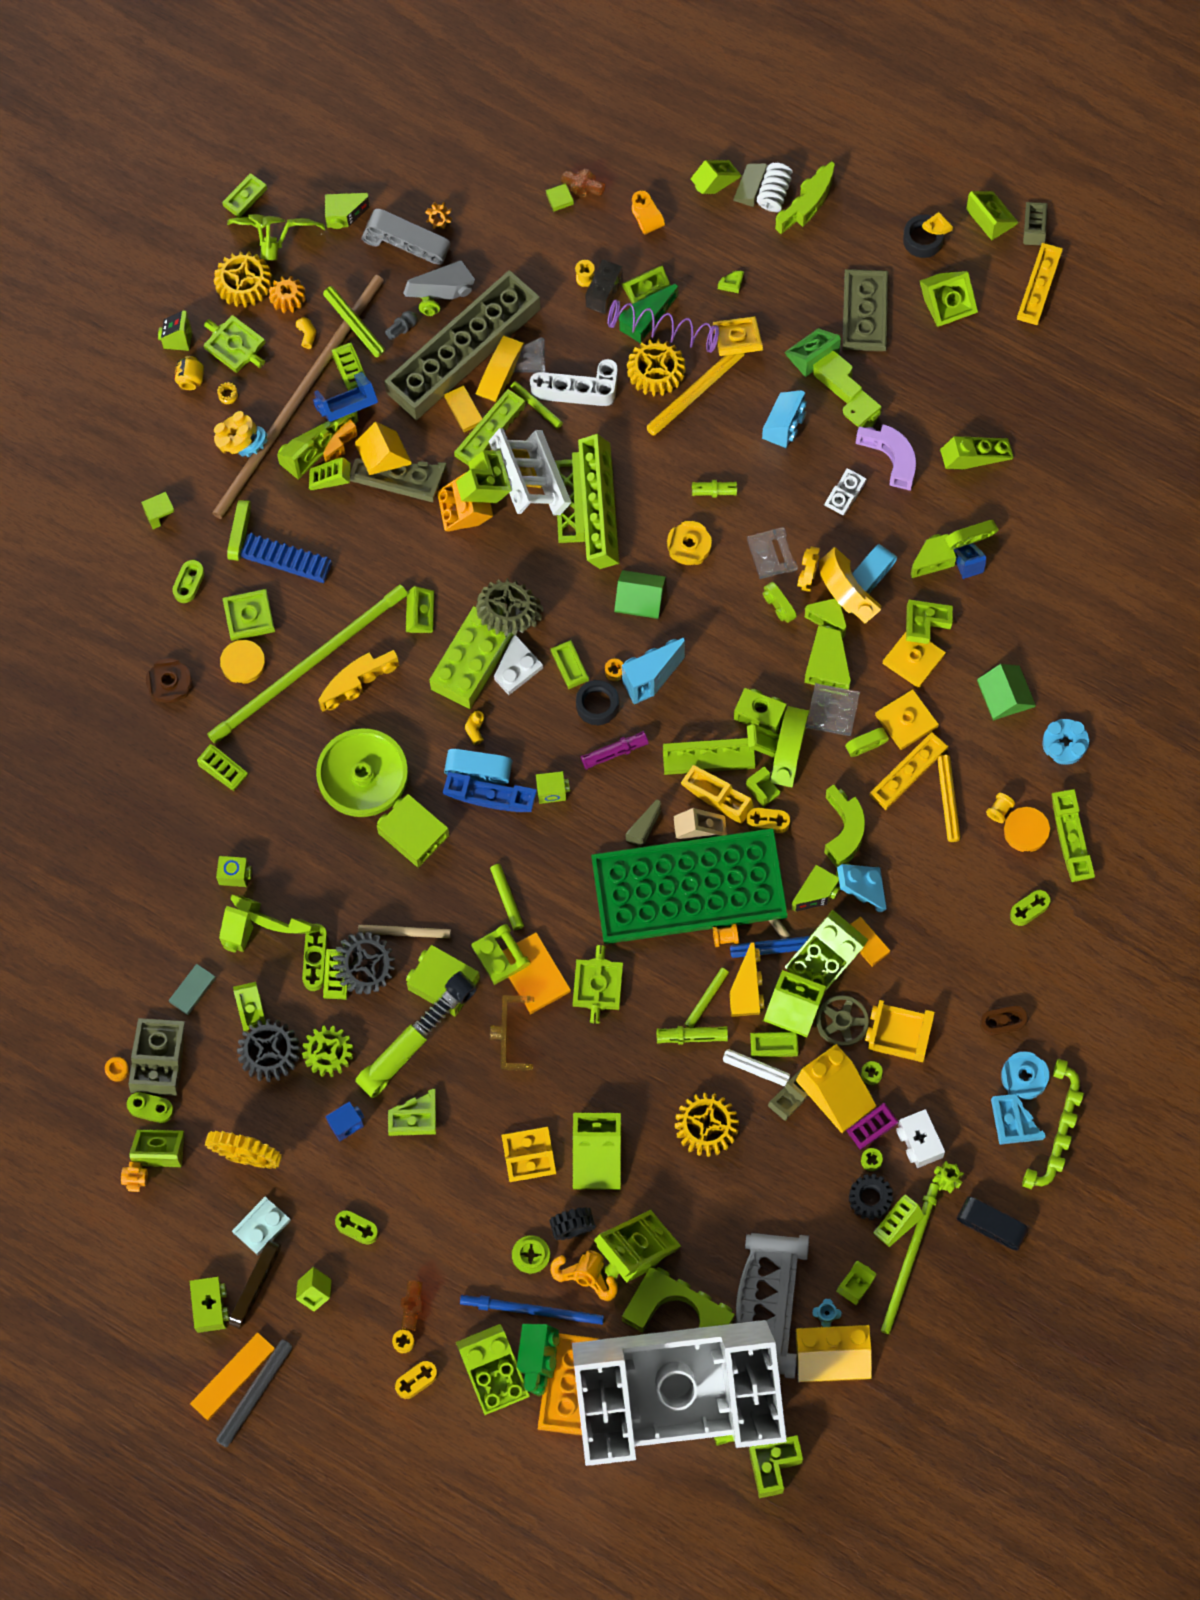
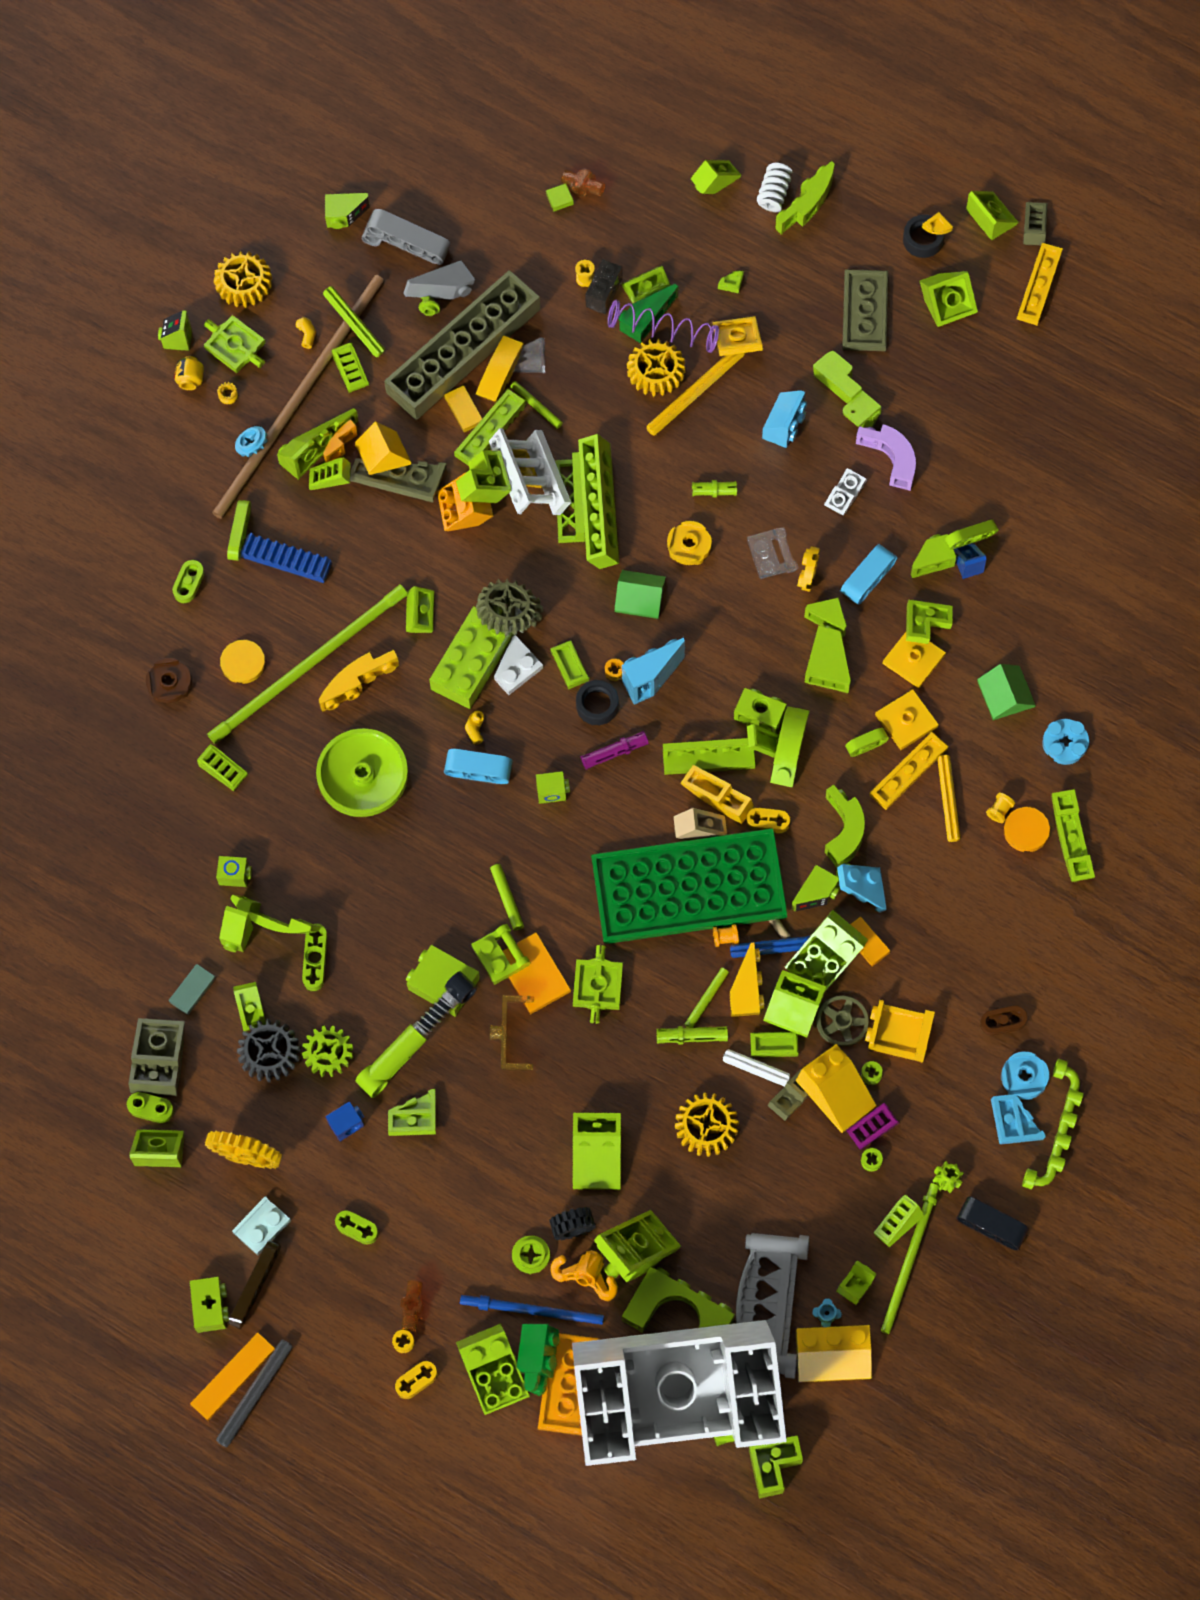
(116, 1069): light orange tile -> none
(134, 1176): light orange gear -> none
(156, 508): lime panel -> none
(239, 424): yellow plate -> none
(244, 195): lime plate -> none
(248, 614): lime plate -> none
(269, 244): lime plant -> none
(287, 294): light orange gear -> none
(313, 1289): lime panel -> none
(333, 994): lime slope -> none
(348, 401): blue panel -> none
(358, 953): dark grey gear -> none
(402, 324): dark grey axle -> none
(405, 931): tan bar -> none
(412, 830): lime brick -> none
(442, 209): light orange gear -> none
(488, 794): blue slope -> none
(528, 1154): yellow slope -> none
(575, 383): white beam -> none
(643, 826): olive slope -> none
(646, 212): light orange piece -> none
(750, 184): olive slope -> none
(761, 788): lime panel -> none
(783, 607): lime plate -> none
(812, 349): bright green slope -> none
(833, 709): clear plate -> none
(842, 585): yellow arch -> none
(877, 1184): black tyre -> none
(920, 1125): white brick -> none
(975, 452): lime slope -> none
(1032, 912): lime beam -> none

